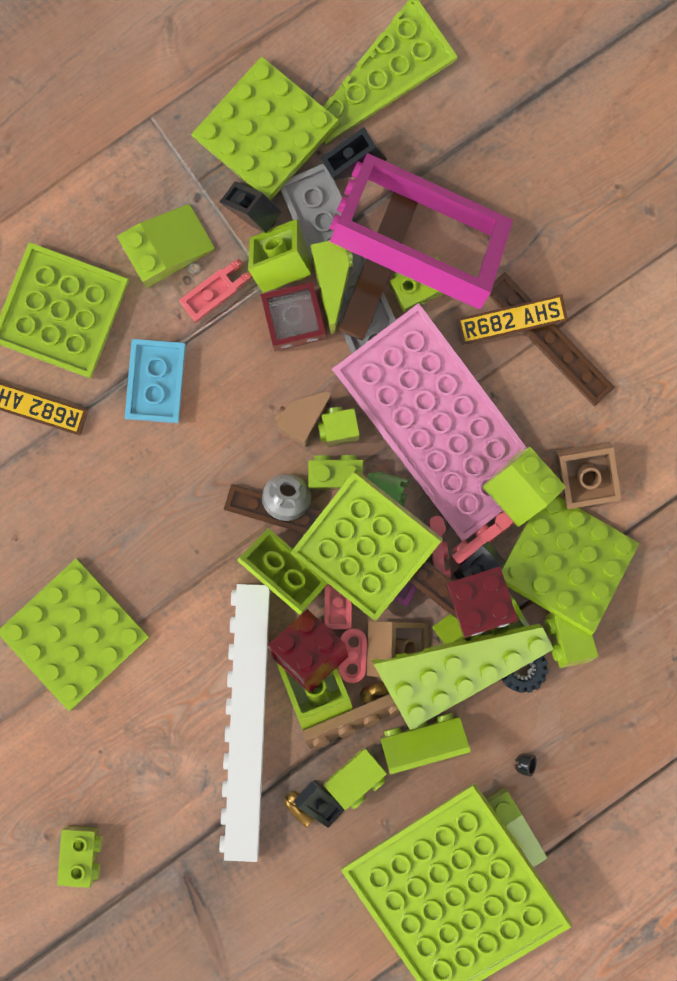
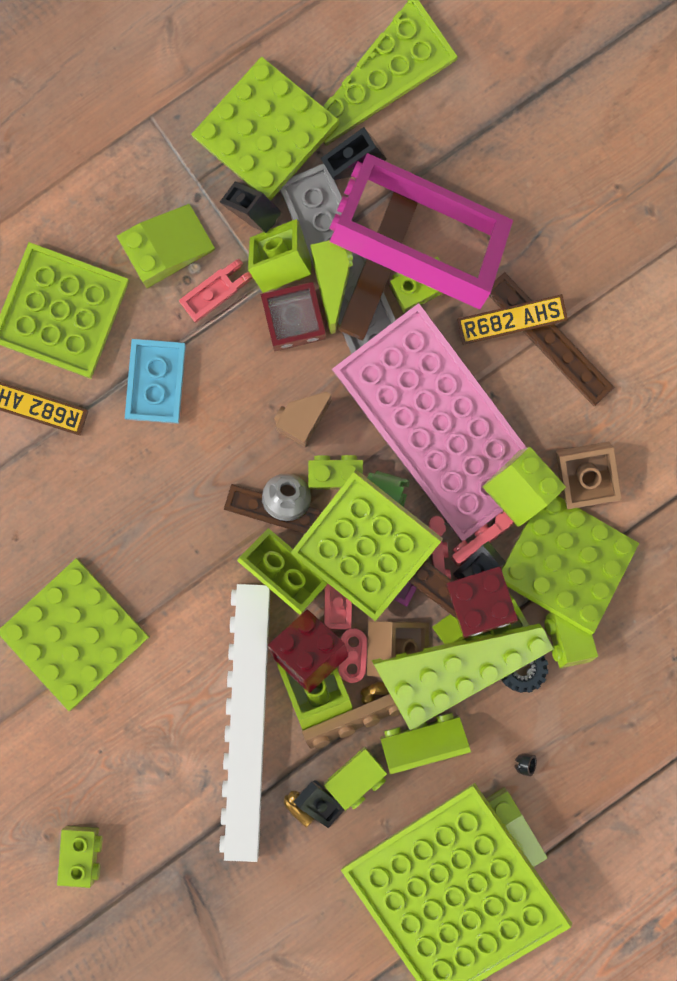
(338, 427): lime brick -> none

